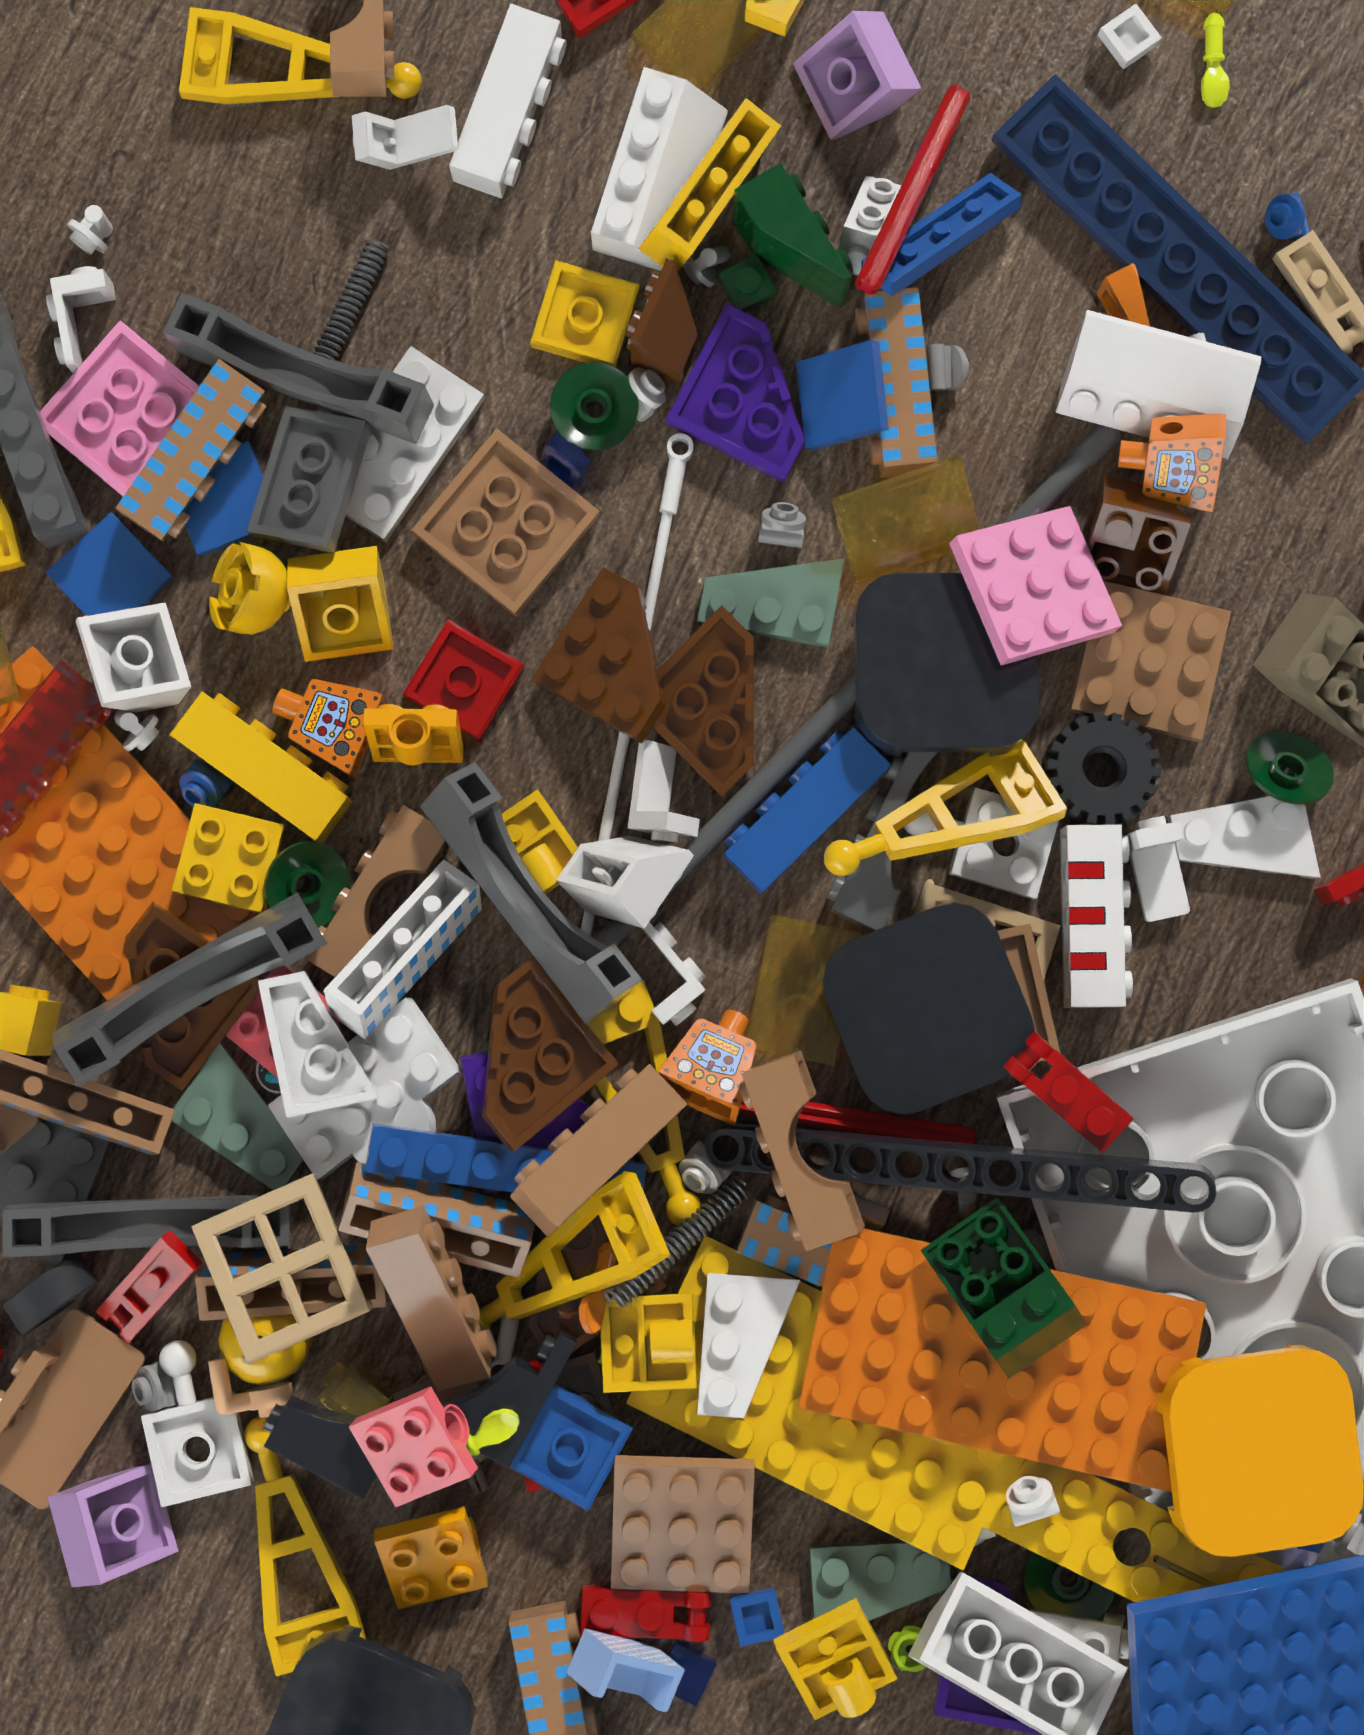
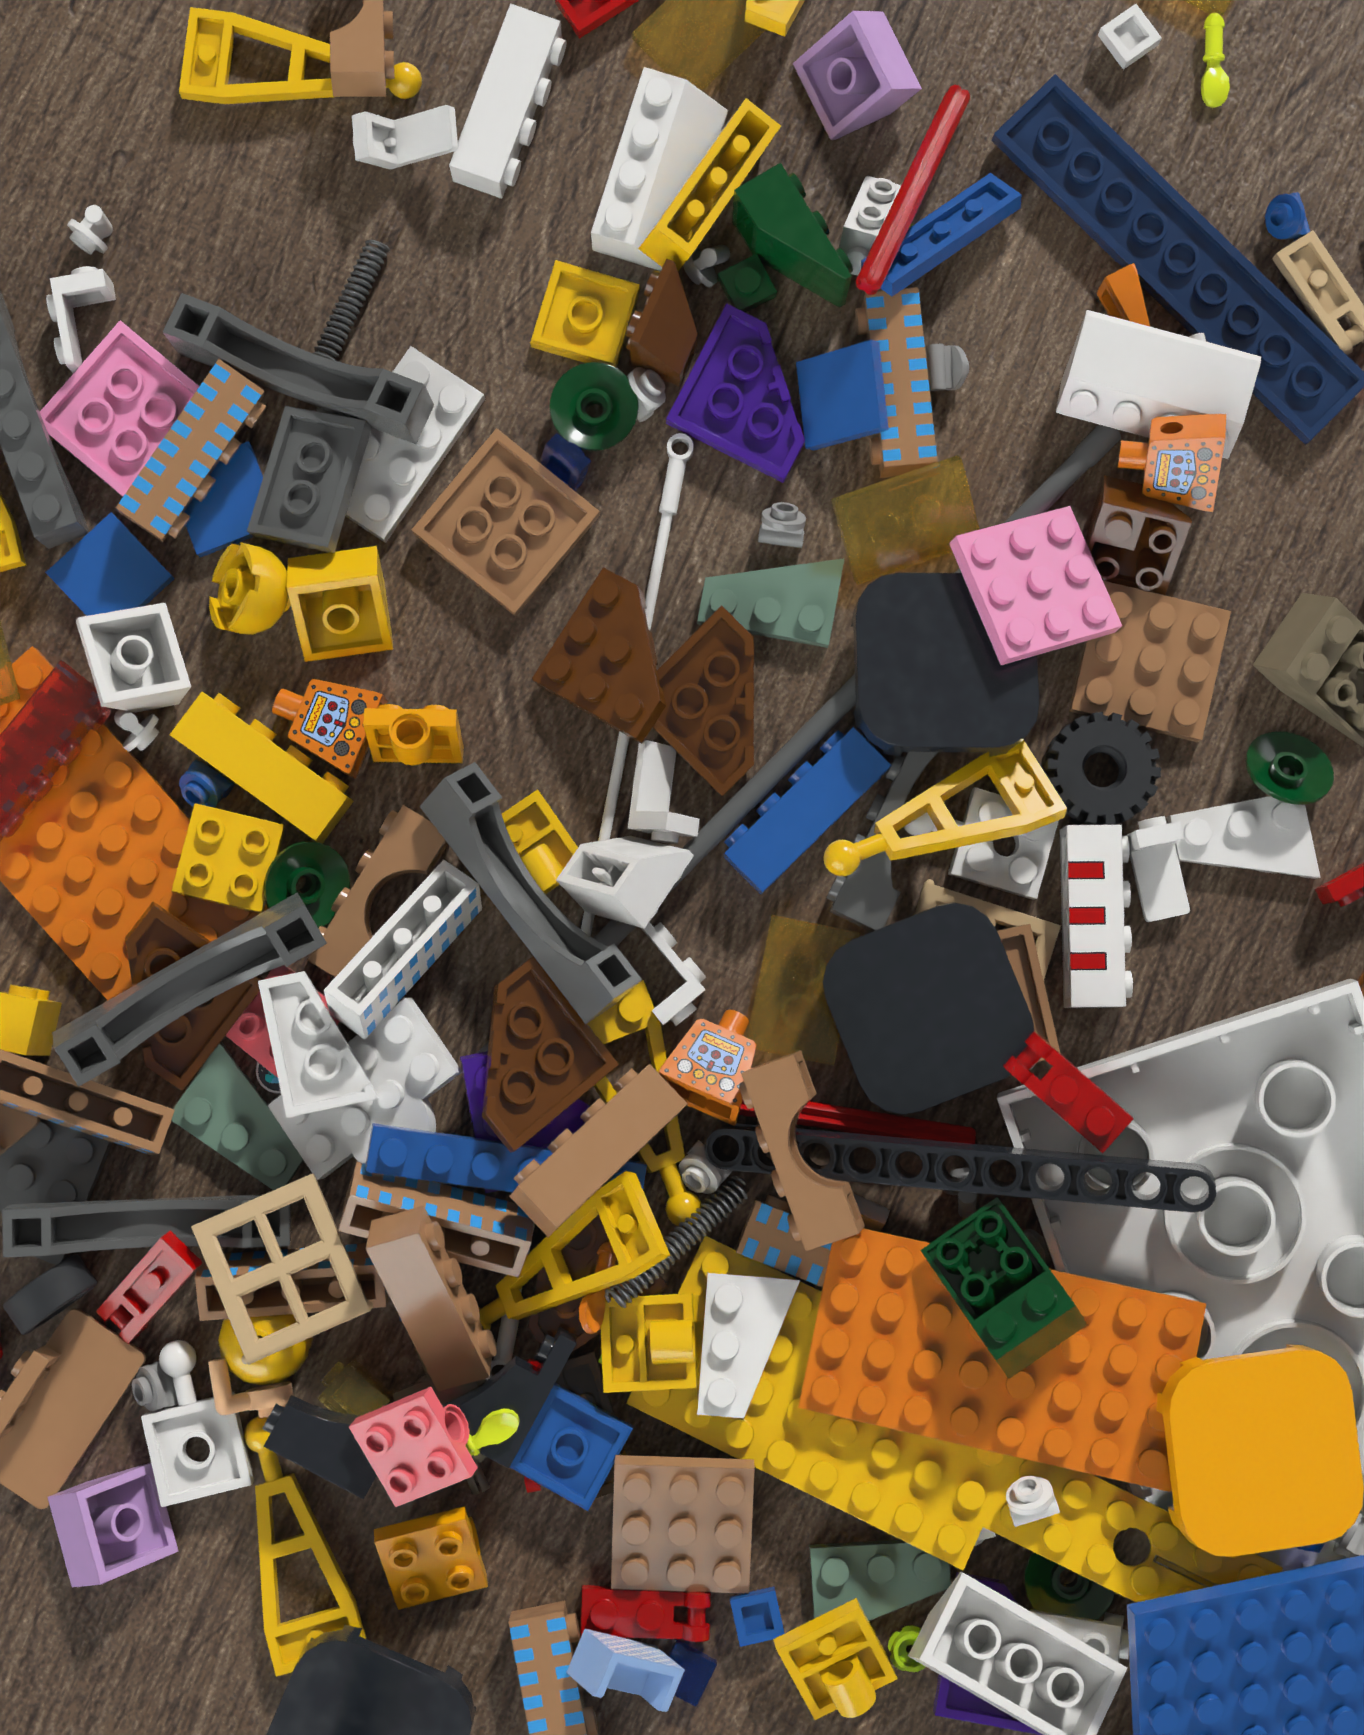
(464, 677): red tile -> none

